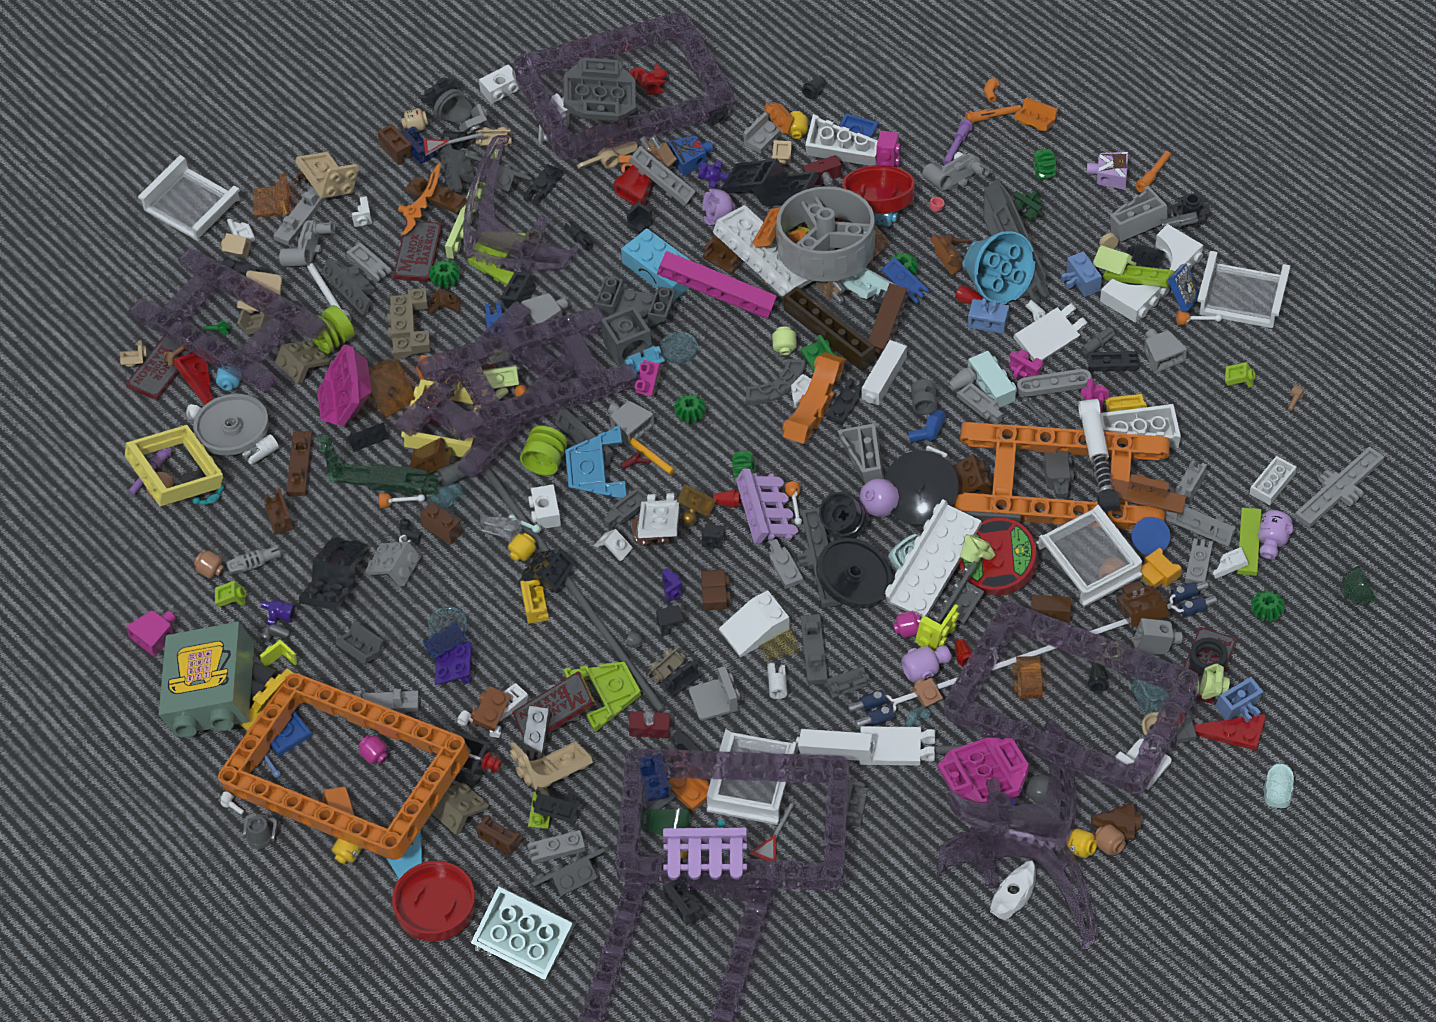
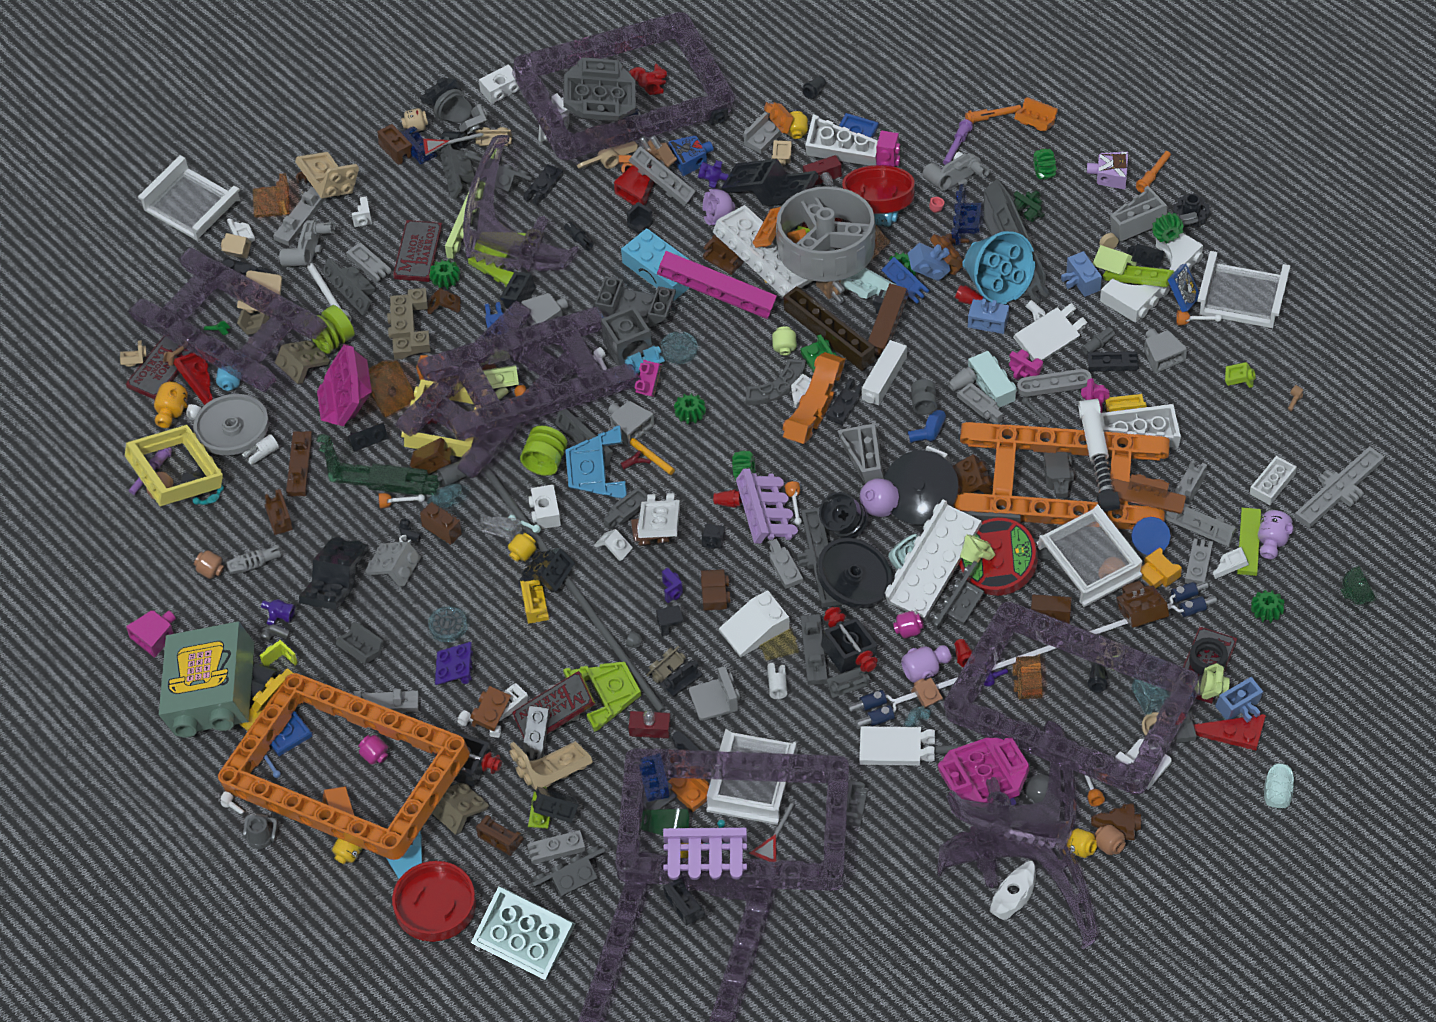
(169, 403): none -> light orange piece
(230, 593): lime bracket -> none
(413, 211): orange piece -> none
(441, 196): reddish brown hinge -> none
(444, 640): clear blue hinge -> none
(598, 355): none -> white hand
(696, 502): pearl gold plate -> none
(836, 743): white brick -> none
(848, 643): none -> black brick
(929, 261): none -> medium blue brick
(932, 633): neon yellow bracket -> none
(967, 216): none -> clear blue bracket
(989, 87): orange arm -> none
(990, 679): none -> dark purple hand
(1095, 796): none -> orange hinge
(1155, 636): light grey torso -> none
(1167, 227): none -> green gear

